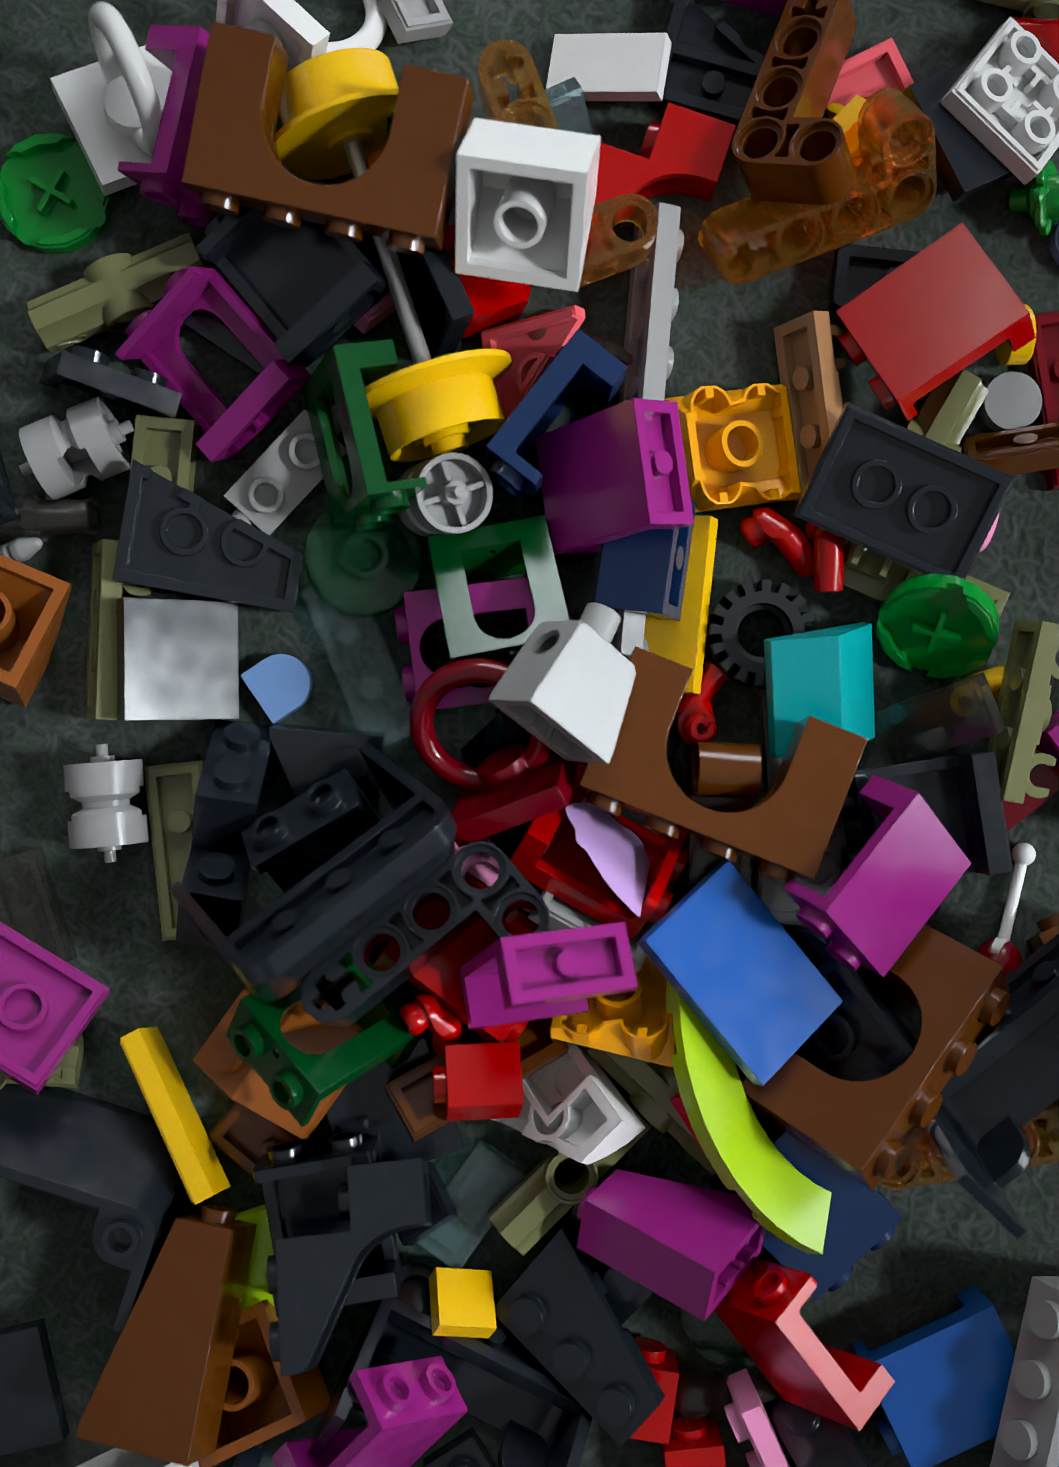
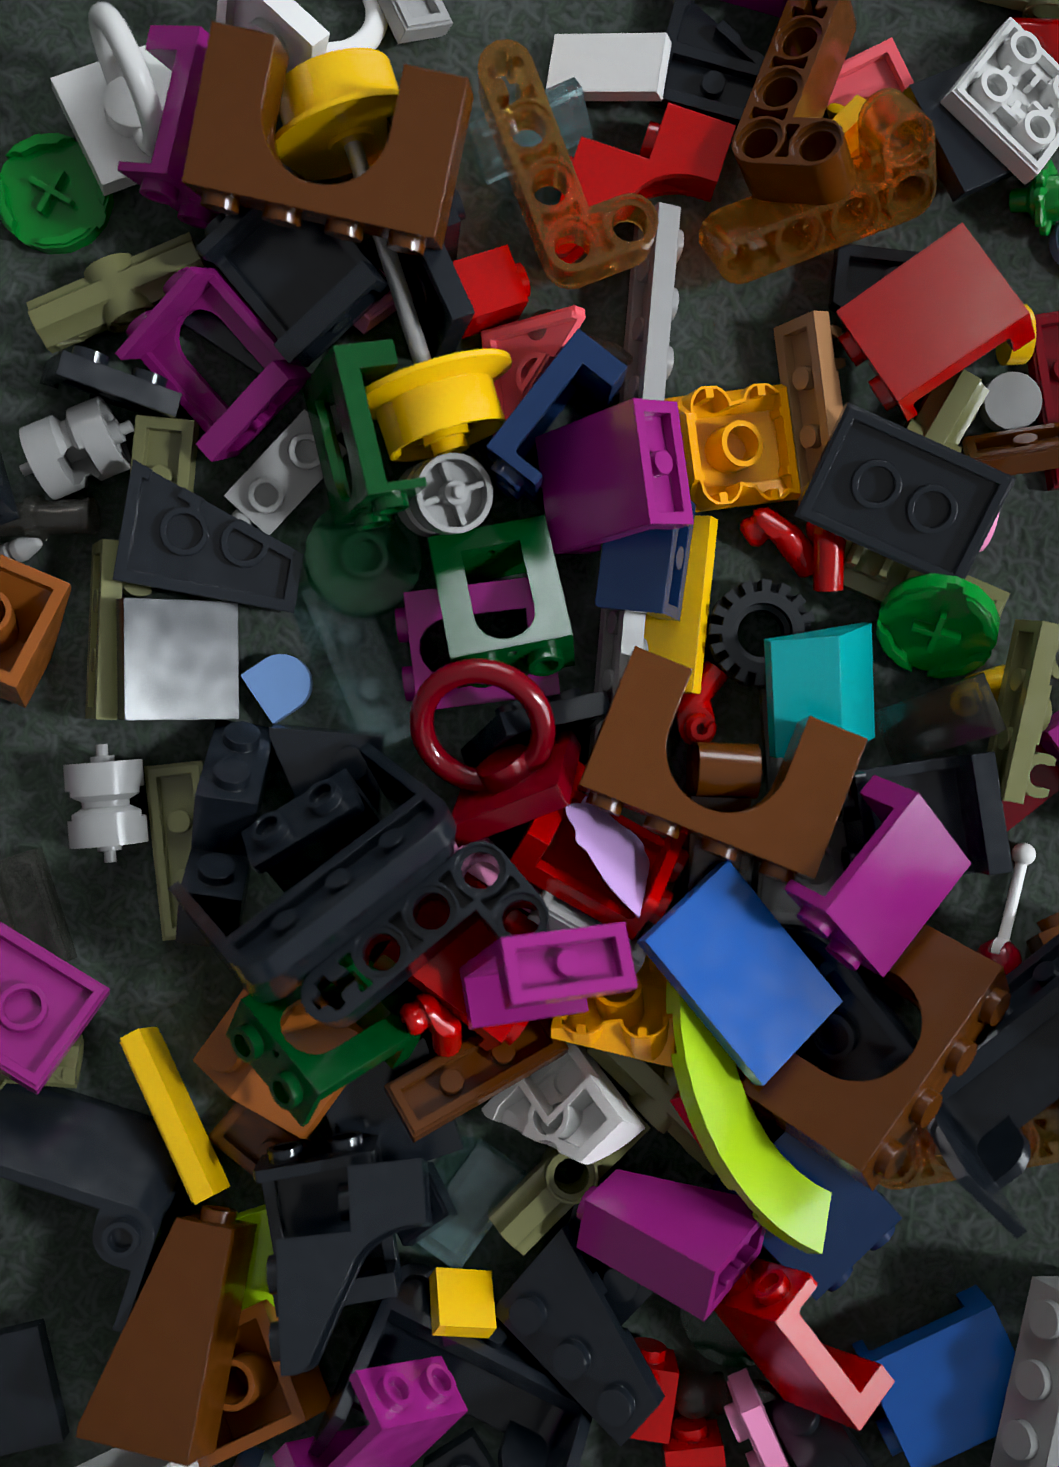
(479, 1081): red brick -> none
(525, 203): white slope -> none
(570, 686): torso -> none

